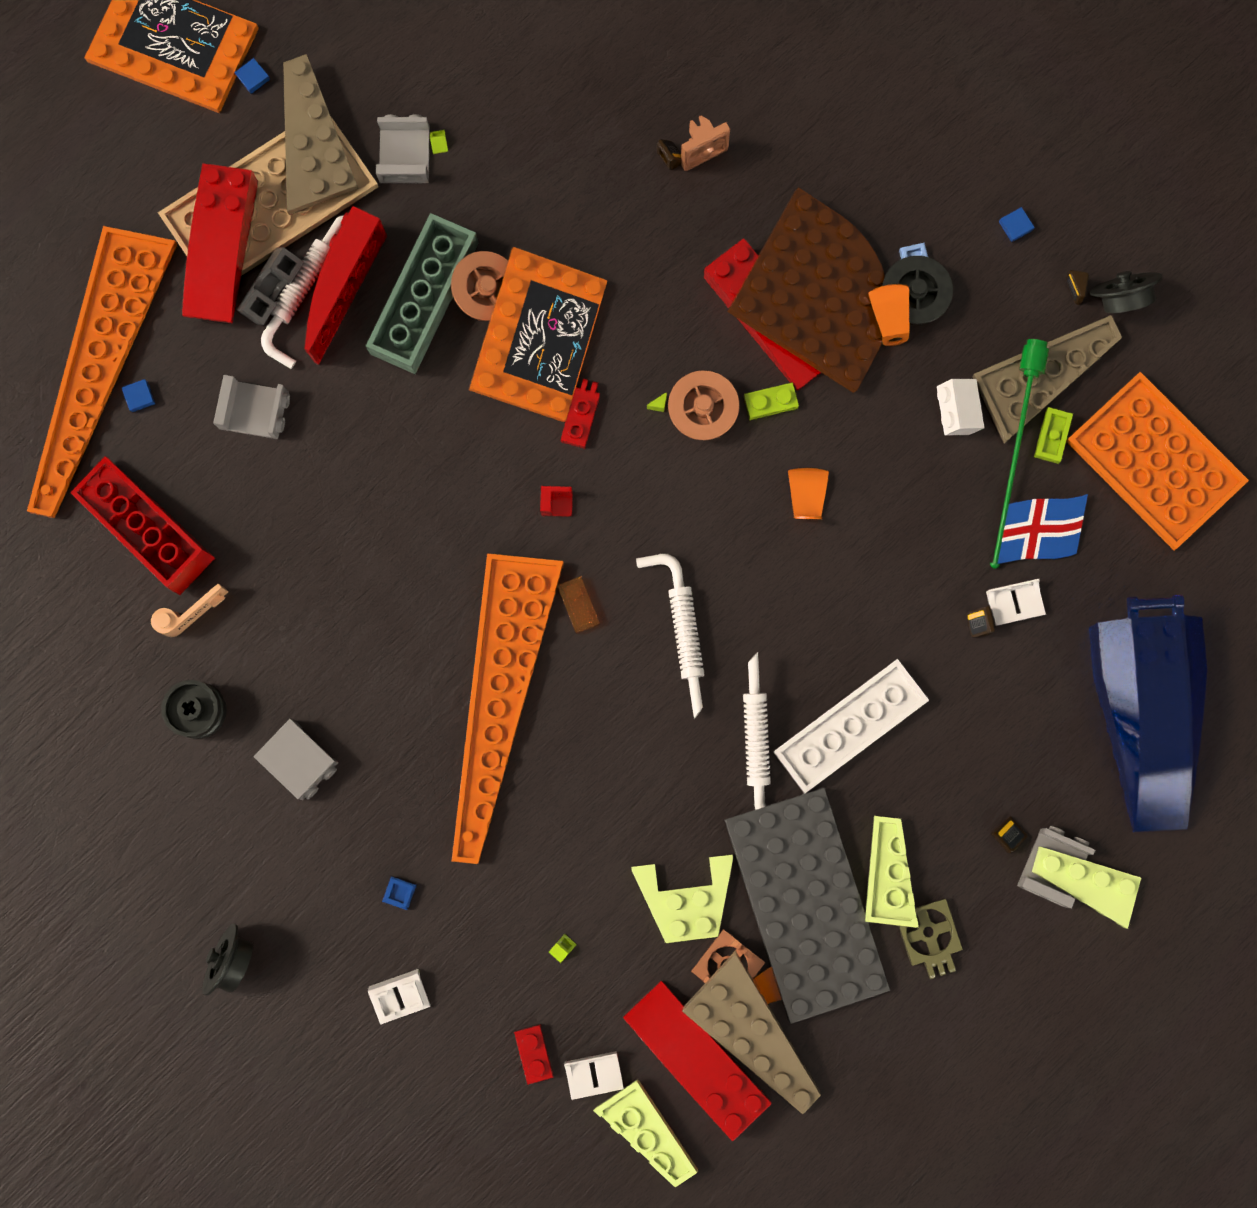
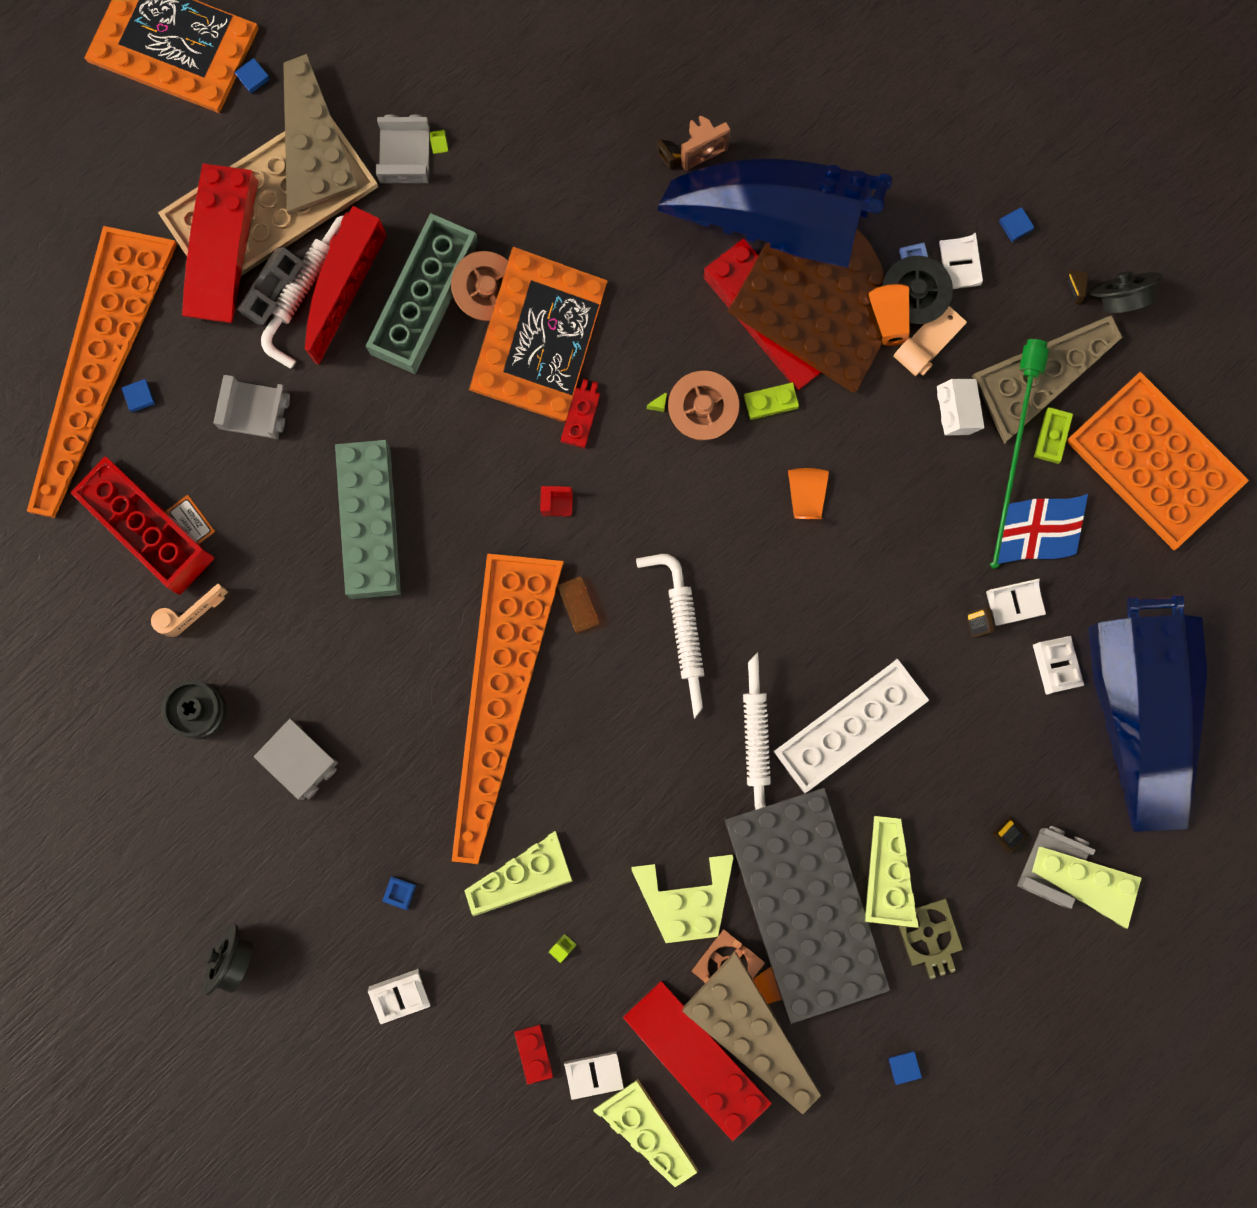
(191, 518): none -> sticker
(367, 519): none -> sand green brick
(528, 874): none -> yellowish green wing
(786, 202): none -> clear blue windscreen
(904, 1067): none -> blue tile
(928, 342): none -> light nougat door
(962, 250): none -> white piece
(1061, 677): none -> white piece

